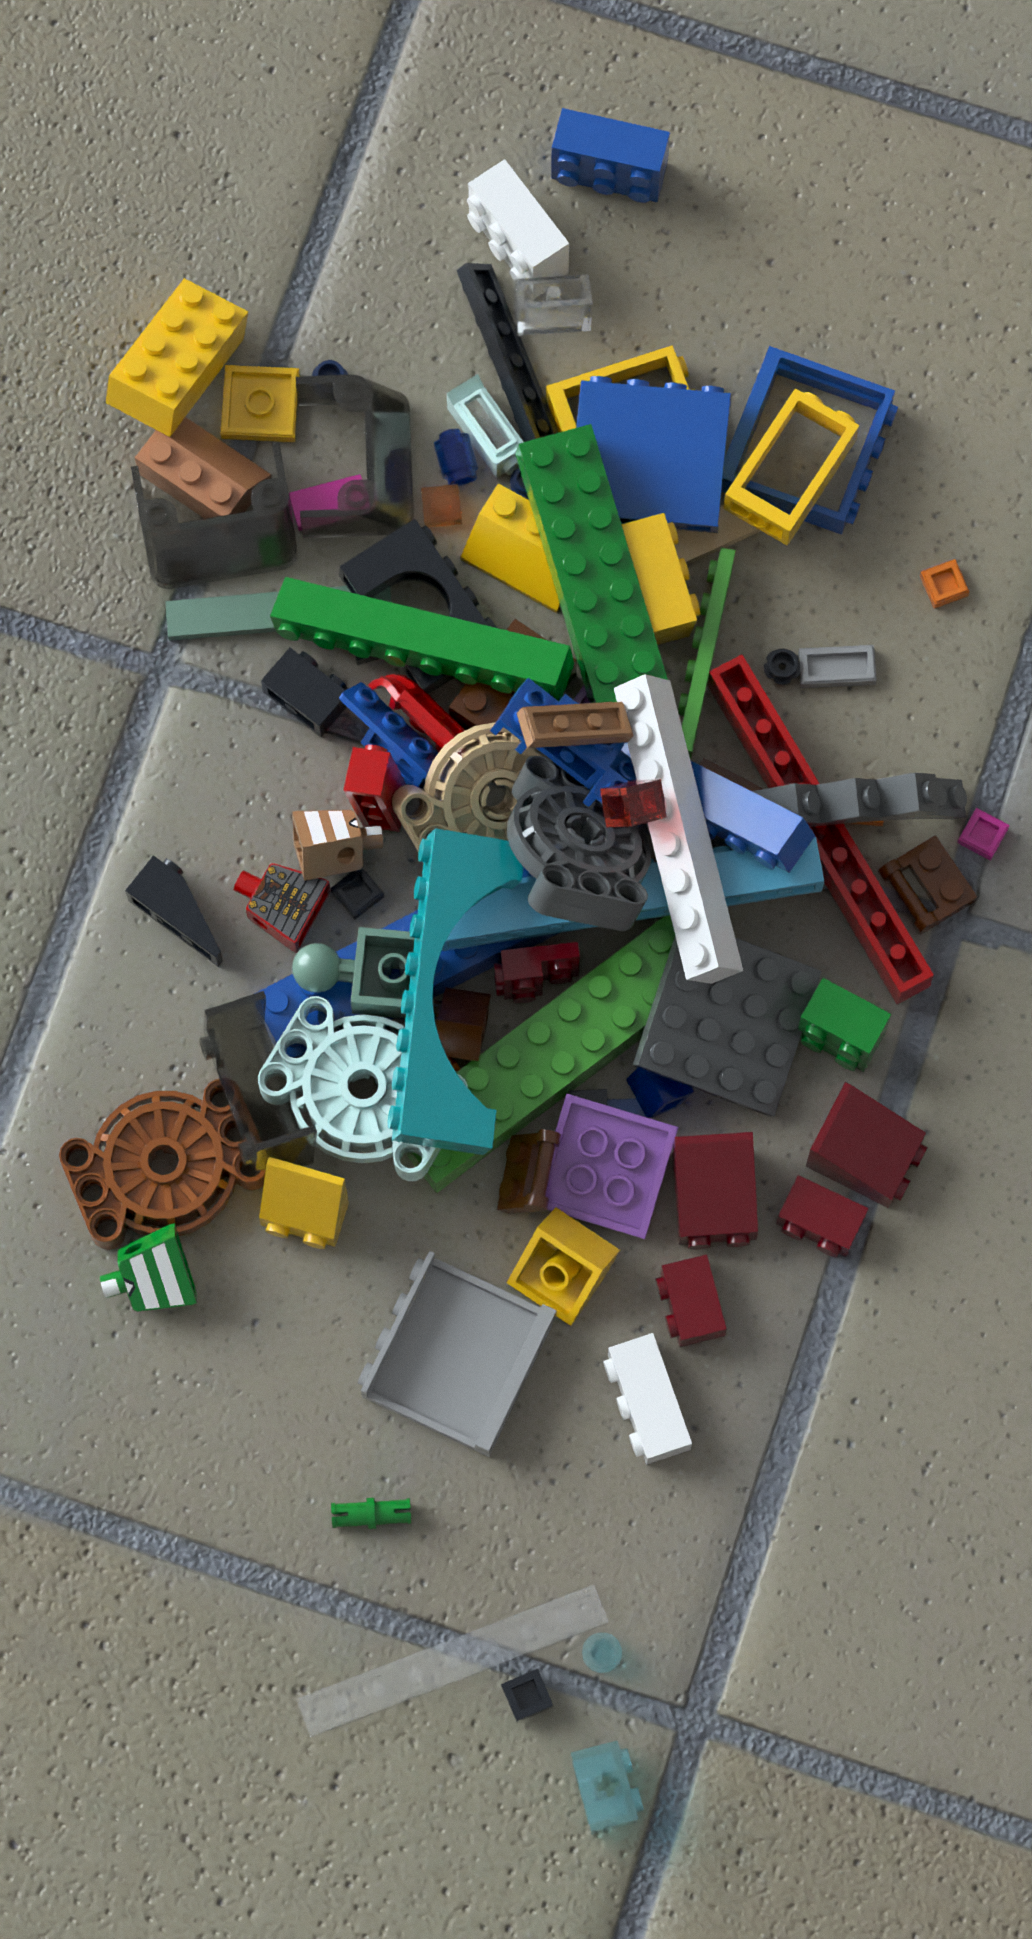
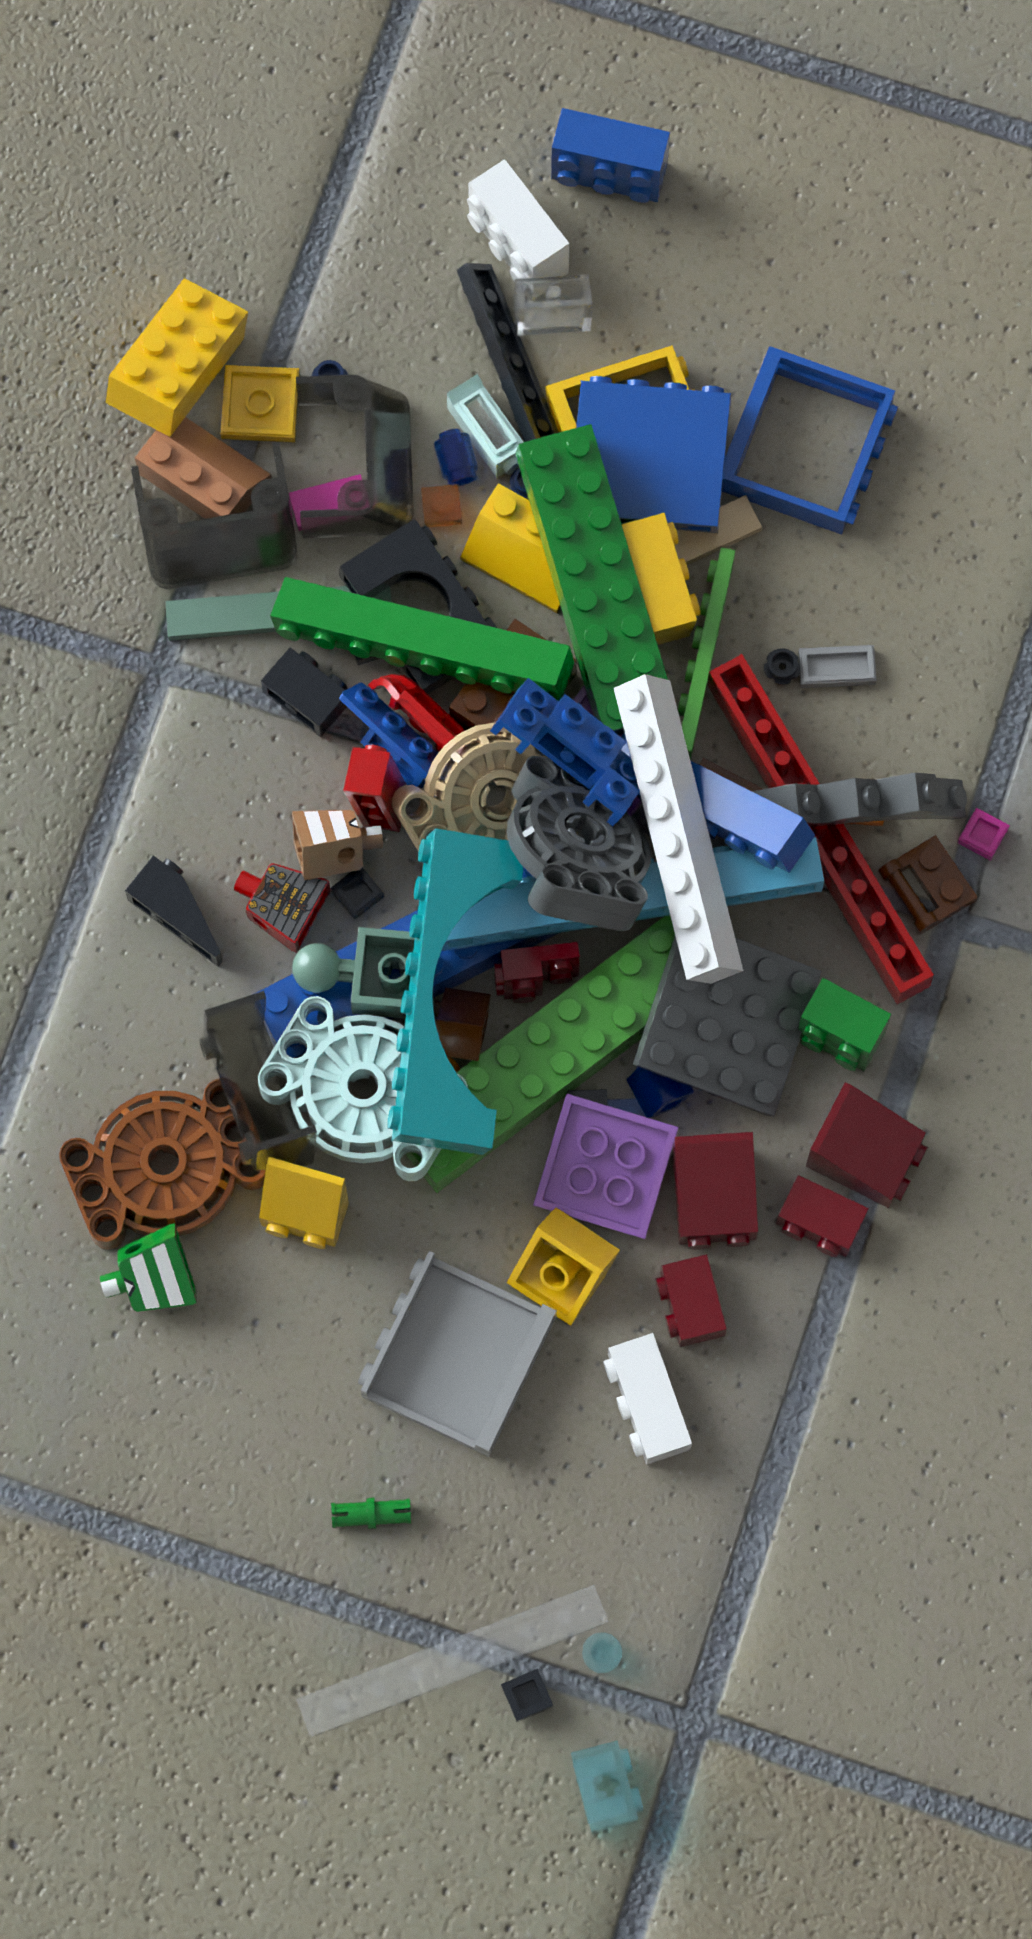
(527, 1172): reddish brown plate -> none
(574, 724): medium nougat tile -> none
(633, 803): clear red brick -> none
(763, 514): yellow window -> none
(944, 583): orange tile -> none

